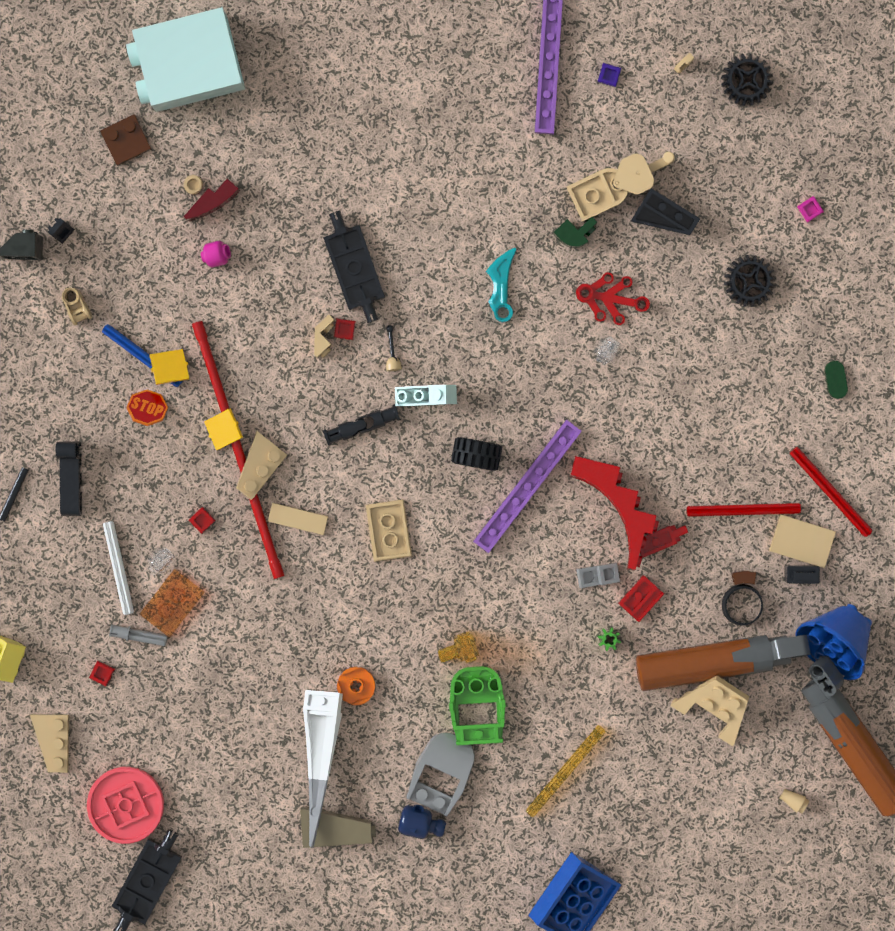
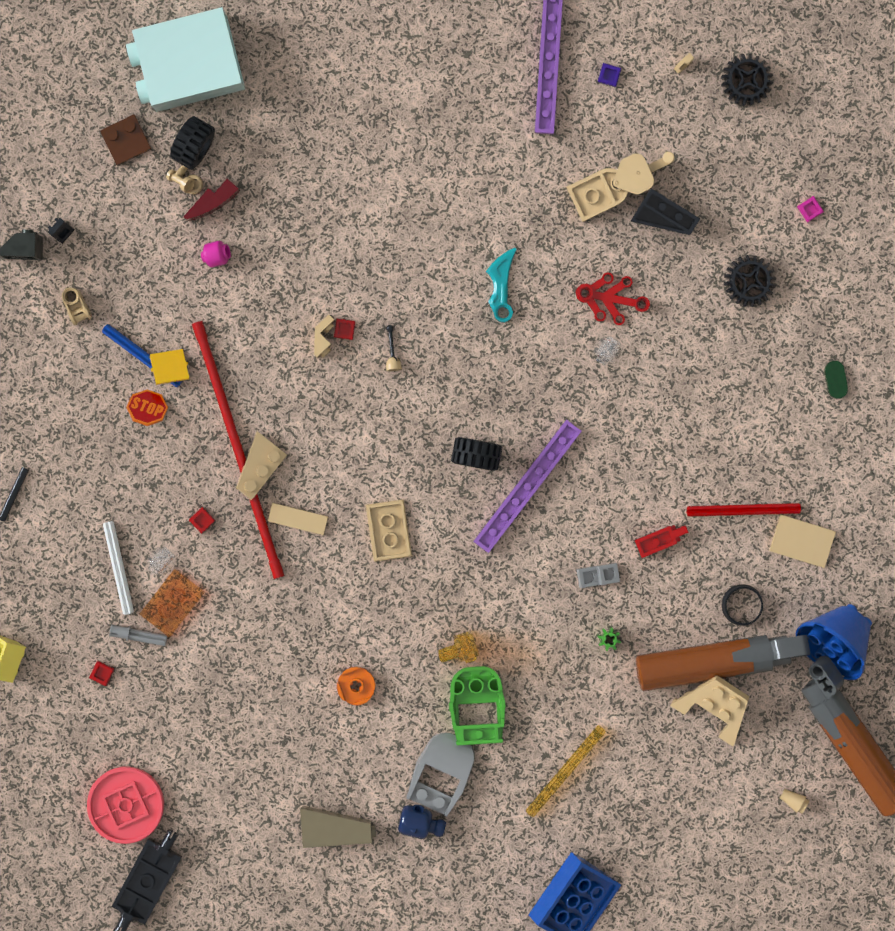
(53, 738): tan wing -> none
(70, 477): black beam -> none
(186, 184): none -> tan piece
(192, 142): none -> black tyre
(223, 429): yellow piece -> none
(322, 725): white plate -> none
(350, 429): black piece -> none
(354, 267): black plate -> none
(426, 395): light aqua slope -> none
(571, 236): dark green brick -> none
(637, 523): red arch -> none
(641, 598): red plate -> none
(743, 577): reddish brown piece -> none
(802, 574): black piece -> none
(831, 492): red axle -> none

